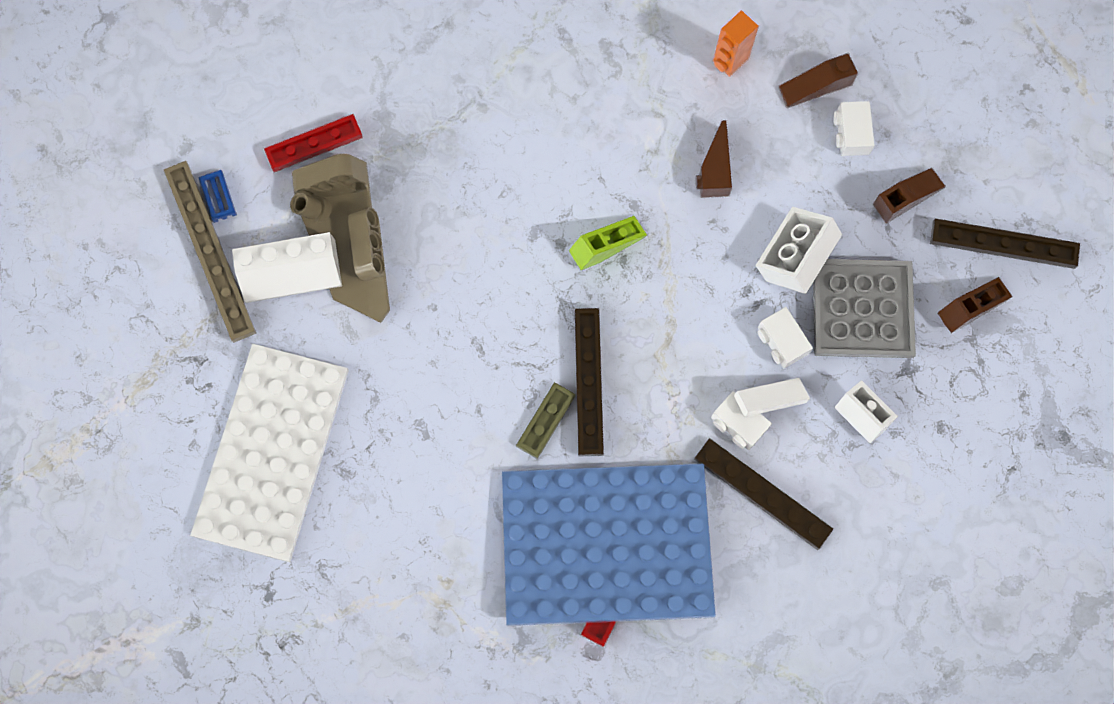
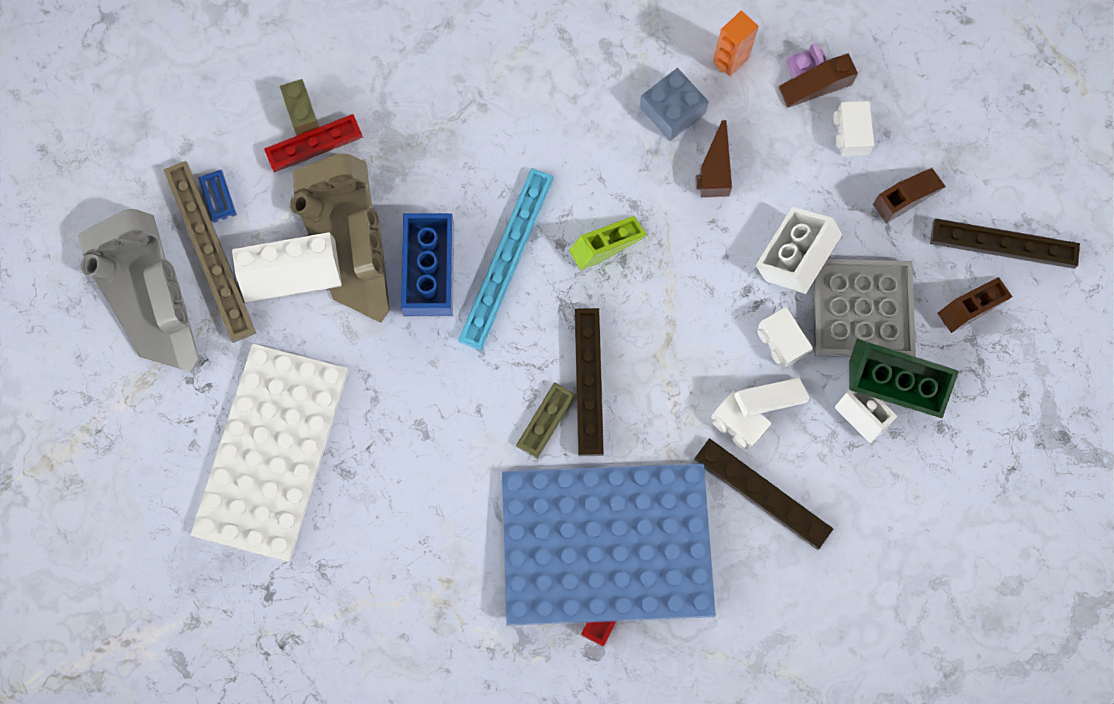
(140, 286): none -> light grey panel
(299, 106): none -> olive brick
(427, 264): none -> blue brick
(506, 259): none -> medium azure tile
(673, 104): none -> sand blue brick
(805, 60): none -> lavender bracket
(900, 378): none -> dark green slope

